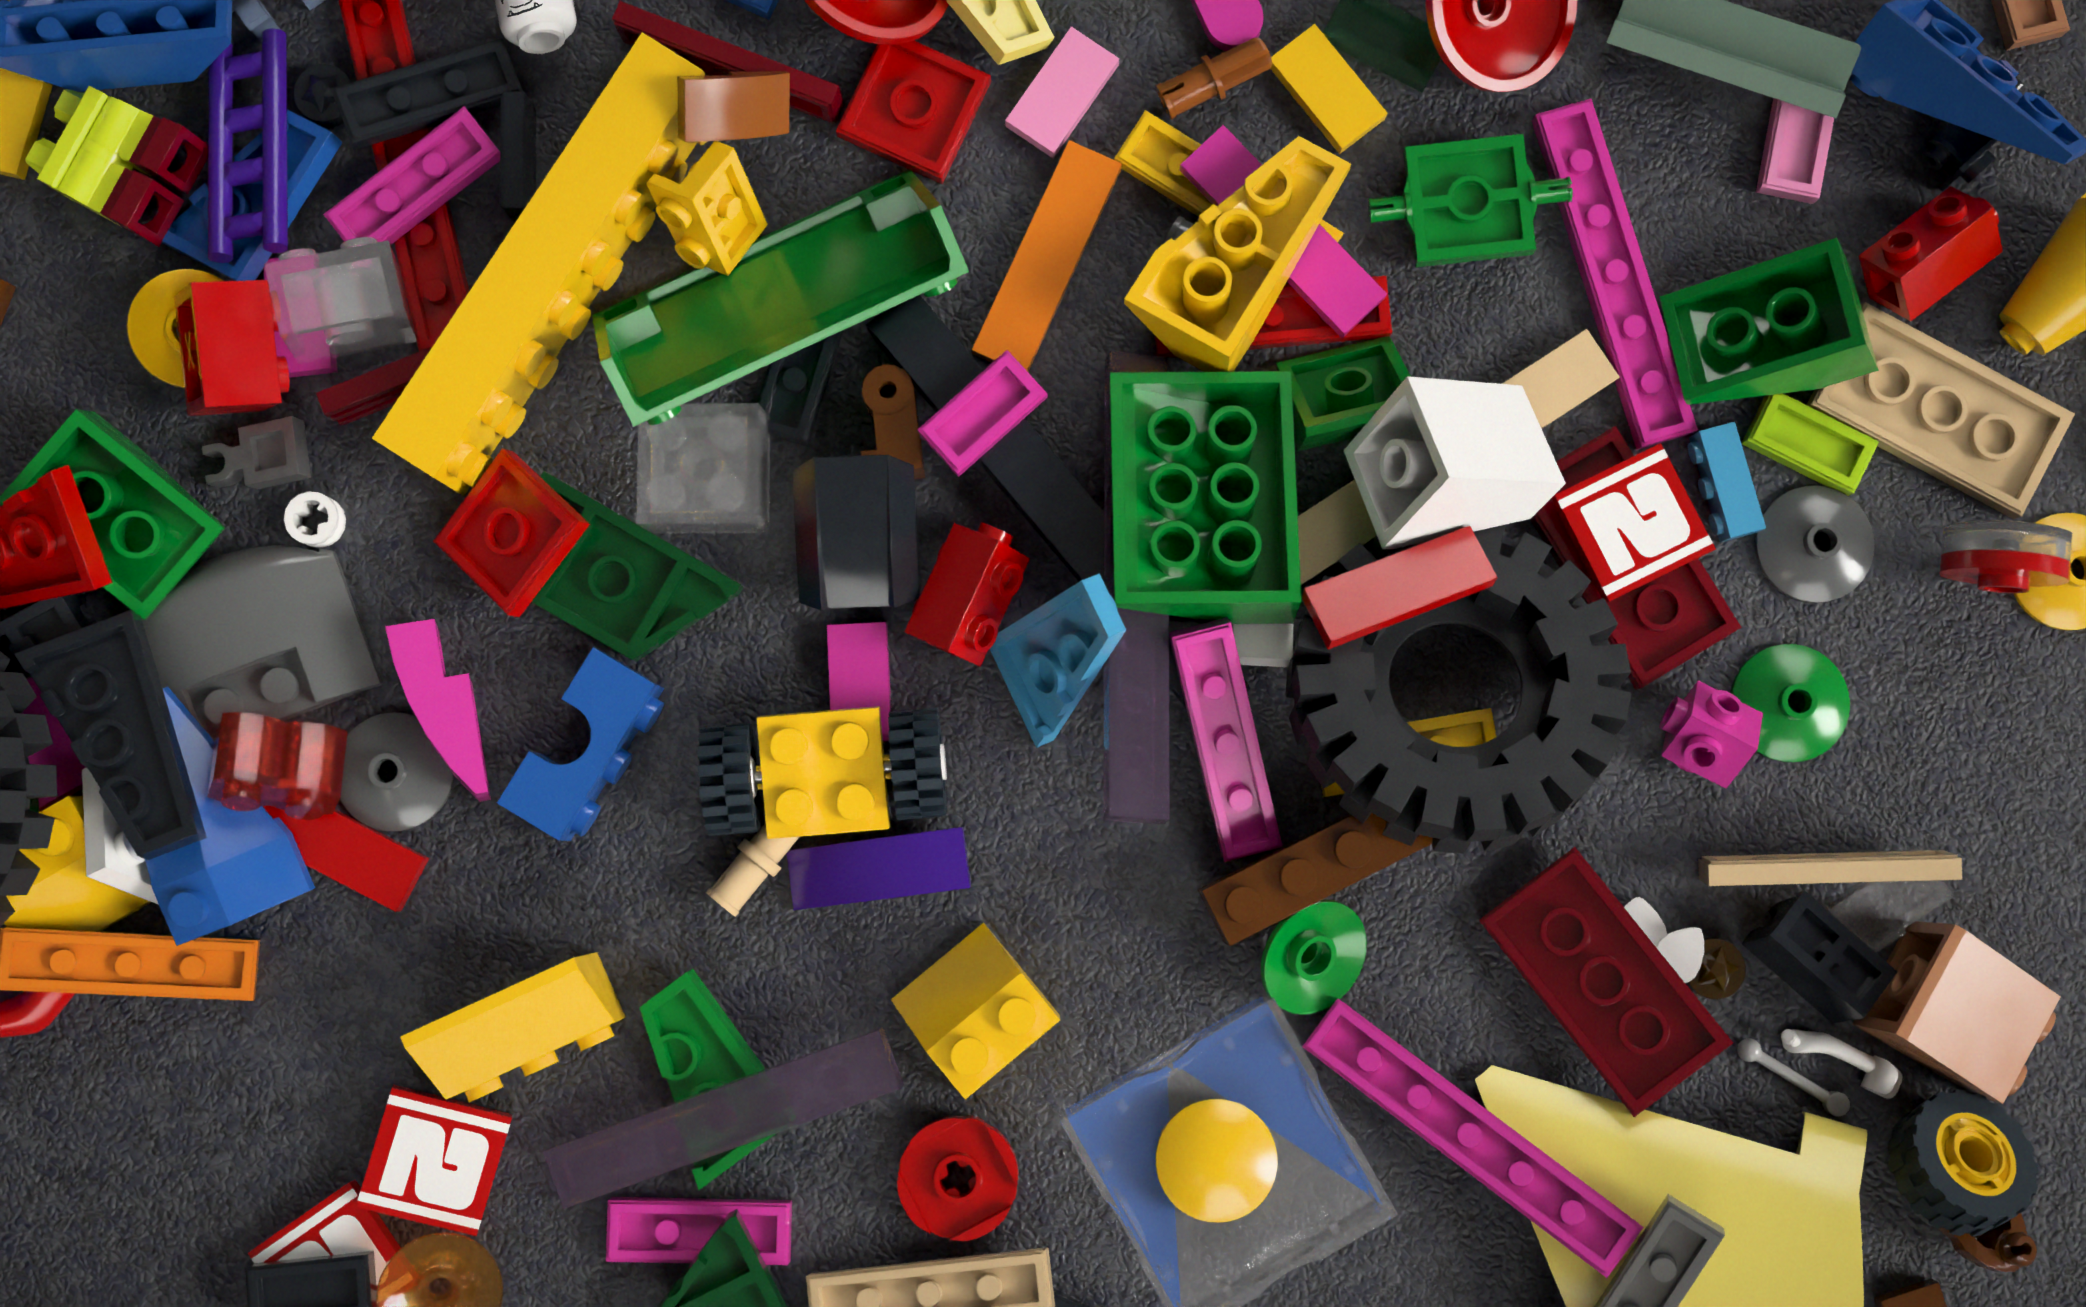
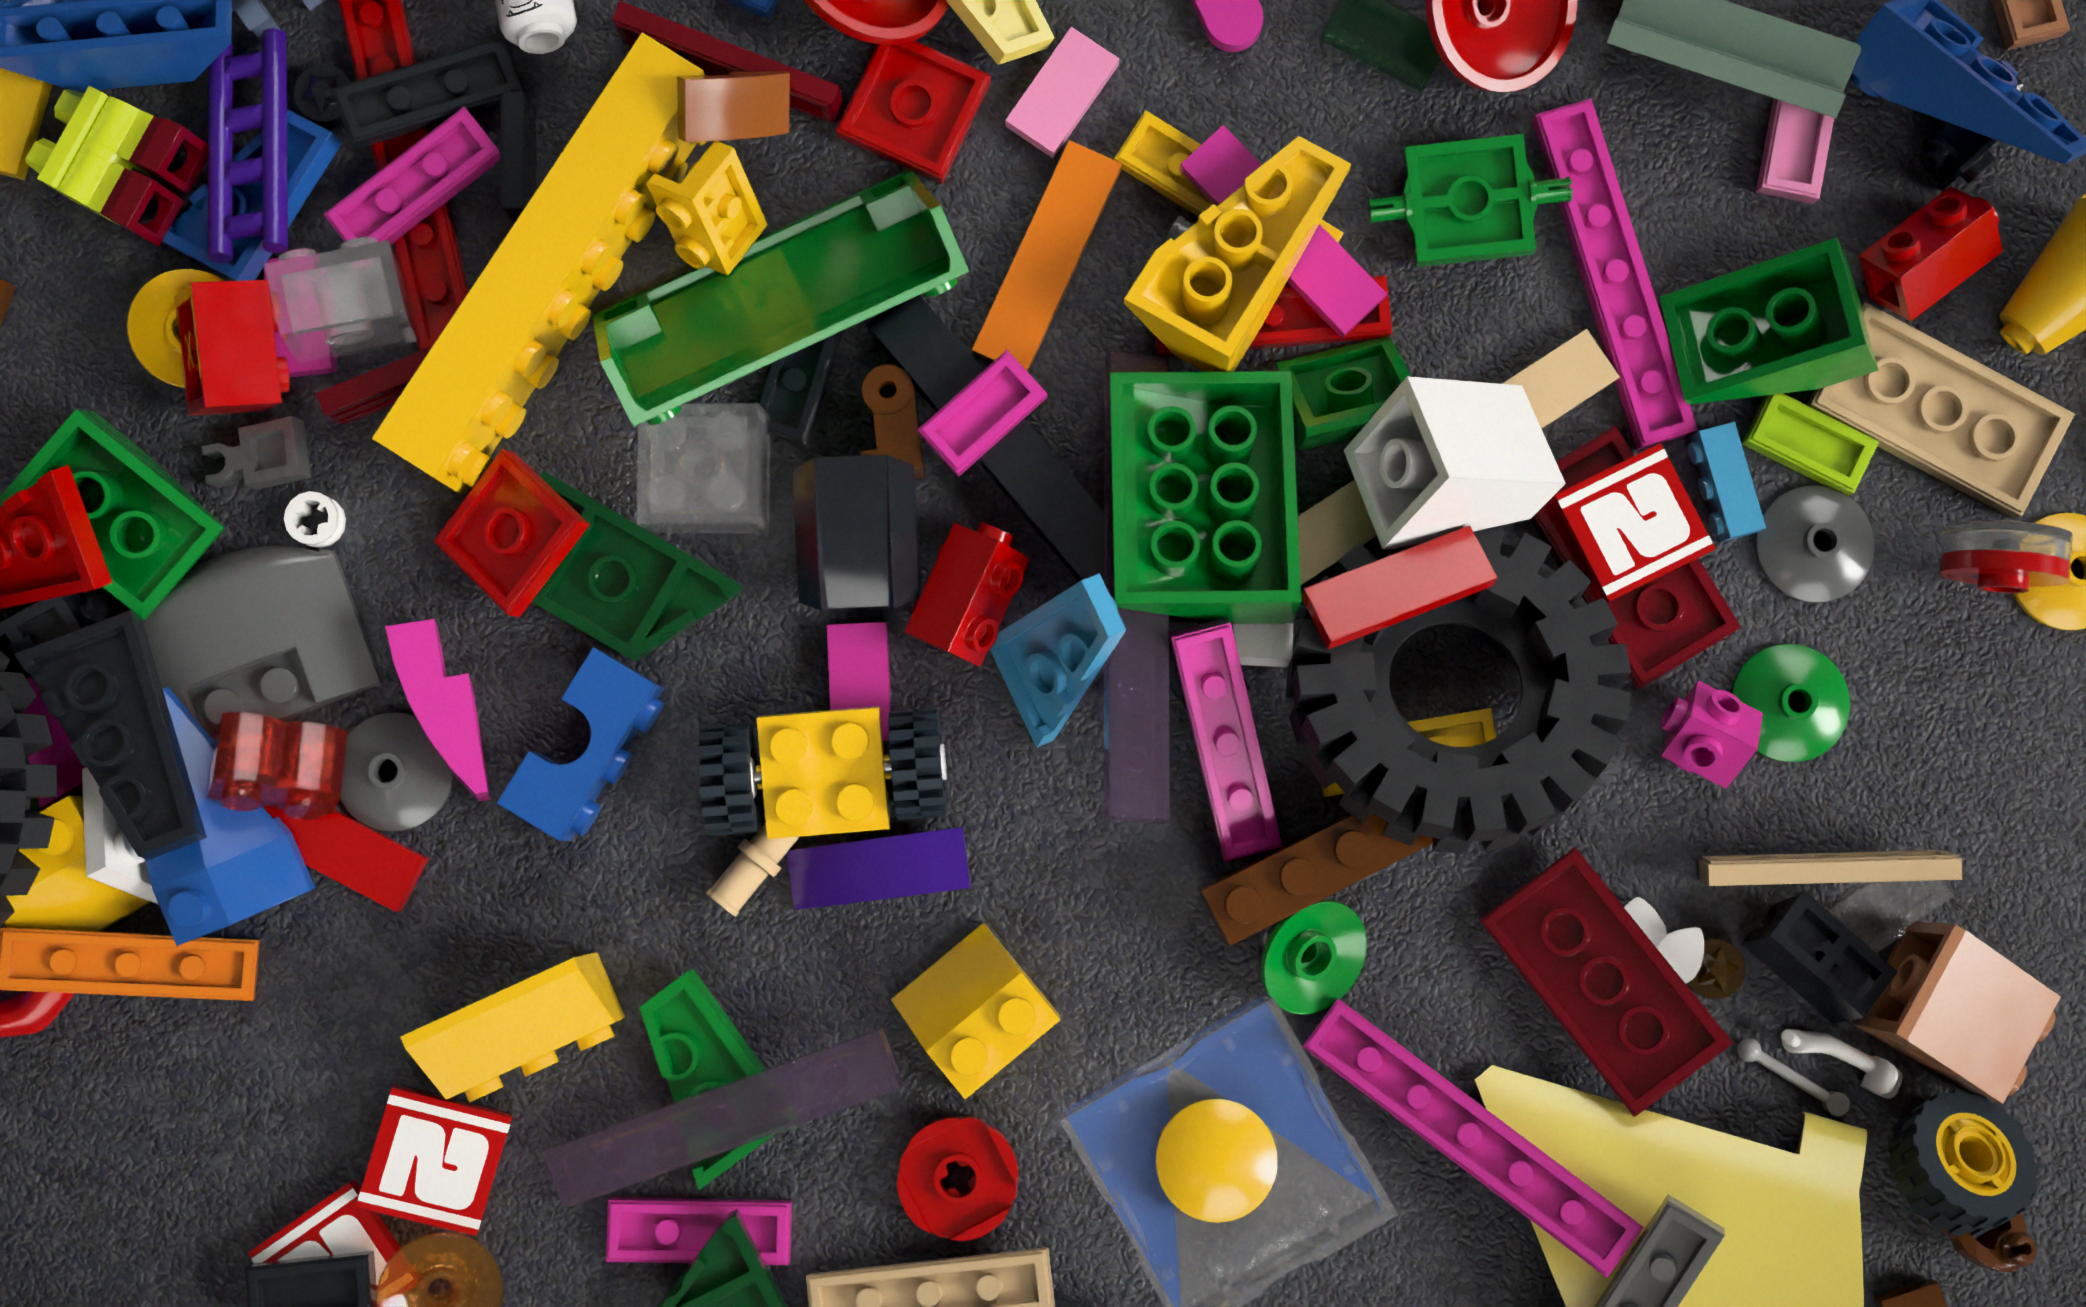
(1214, 77): dark orange axle -> none
(1327, 89): yellow tile -> none

